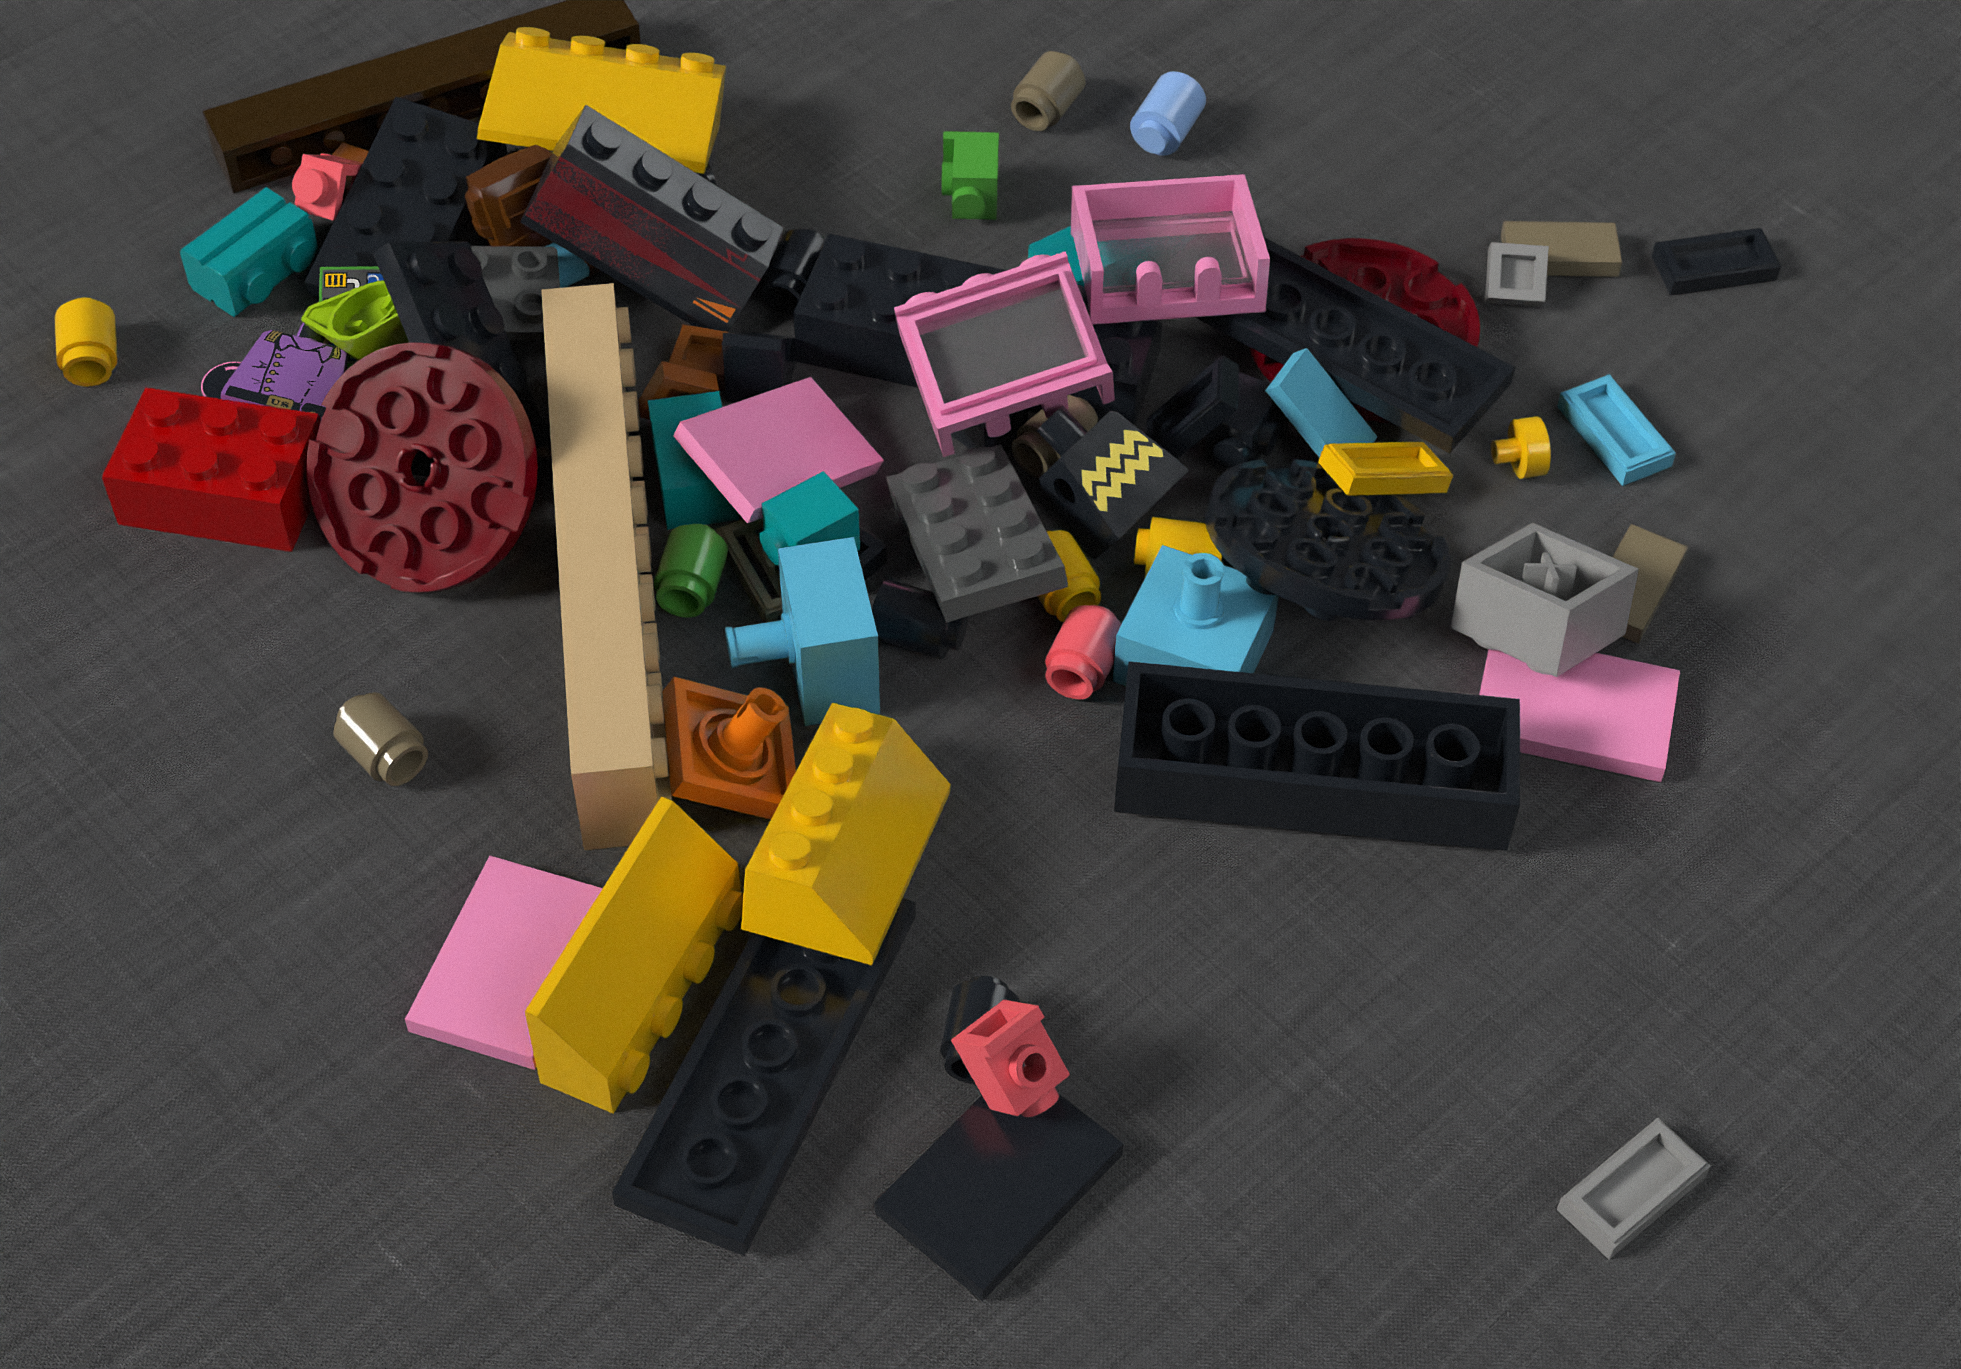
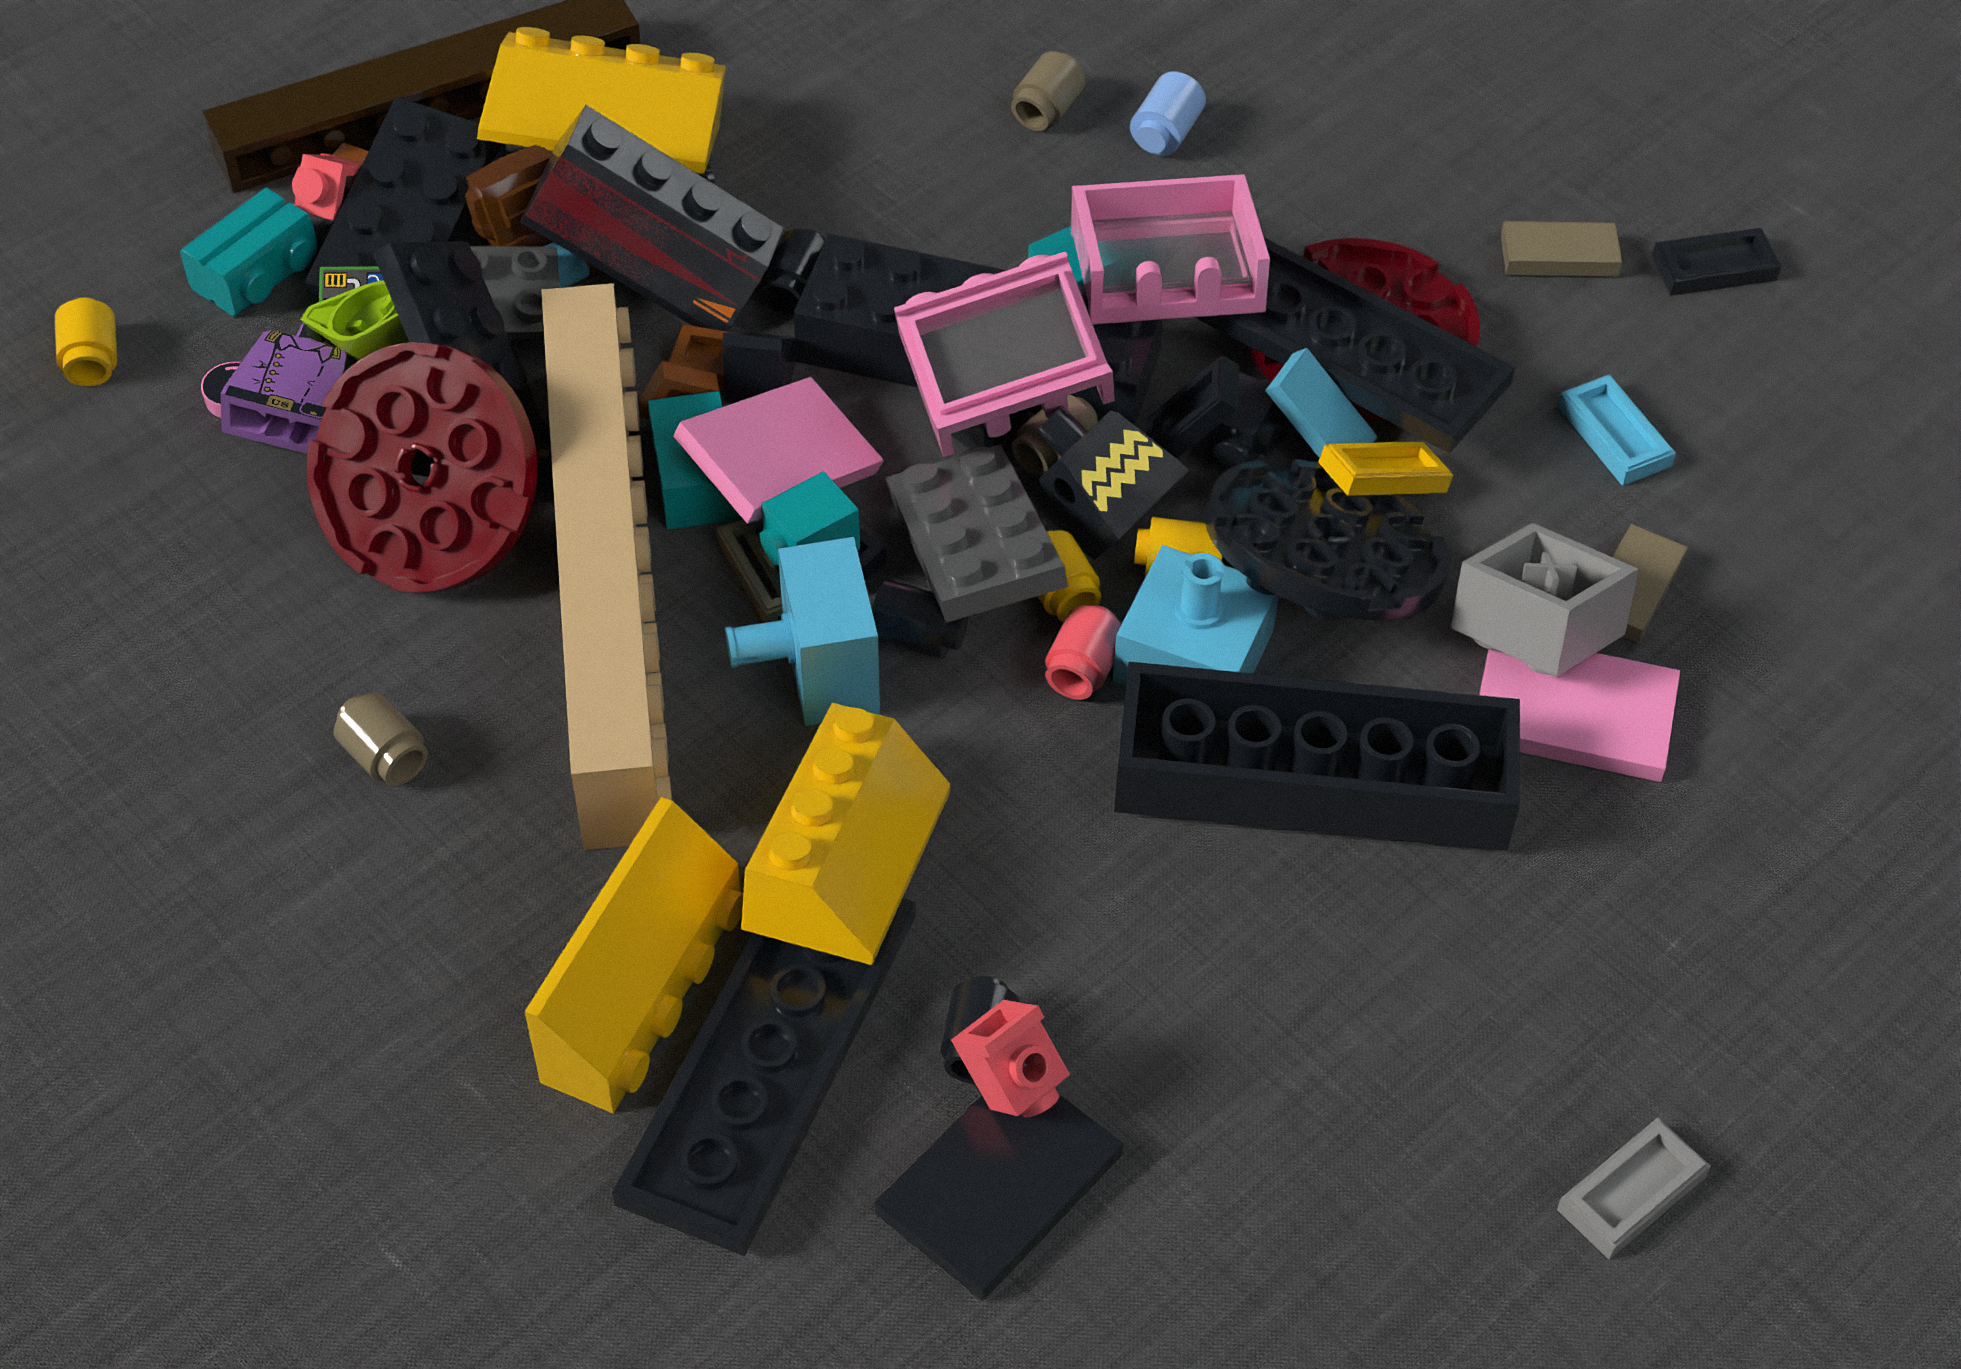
(213, 469): red brick -> none
(499, 959): bright pink tile -> none
(690, 570): bright green brick -> none
(728, 746): orange plate -> none
(971, 173): bright green brick -> none
(1516, 274): light grey tile -> none
(1525, 448): yellow tile -> none

